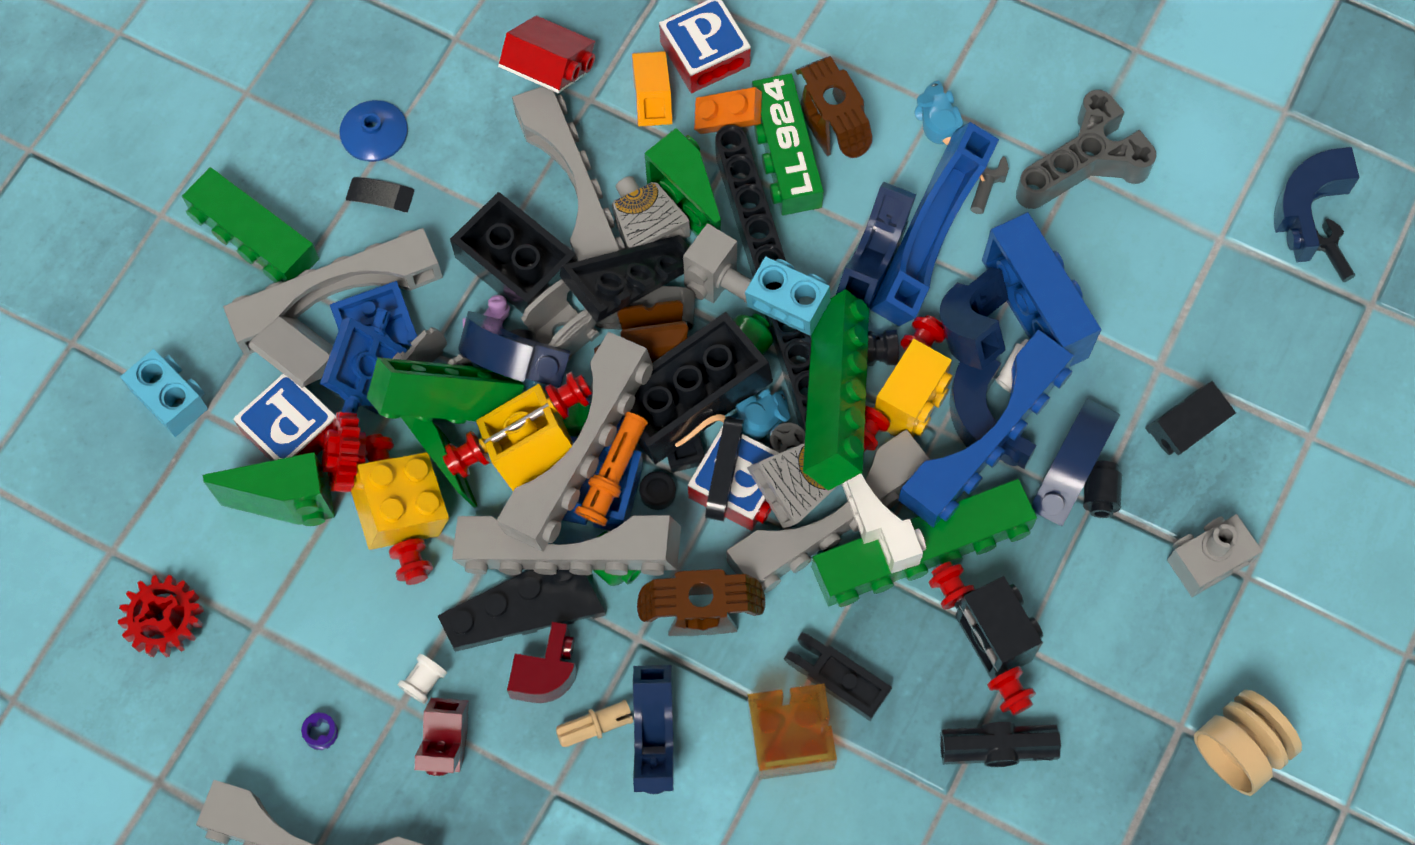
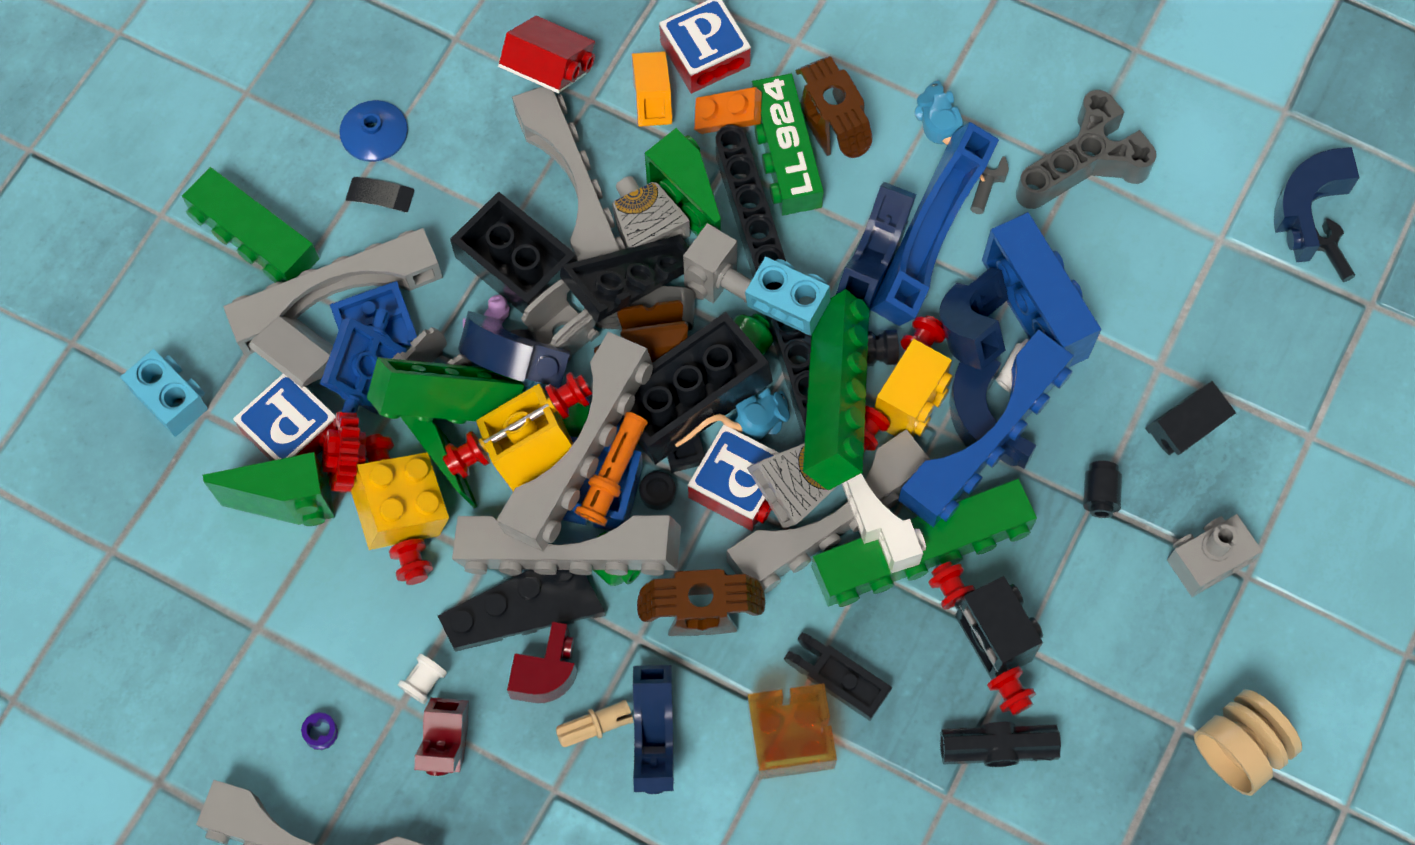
(148, 622): red gear -> none
(724, 468): black beam -> none
(788, 435): dark grey wheel -> none
(1074, 462): dark blue arch -> none

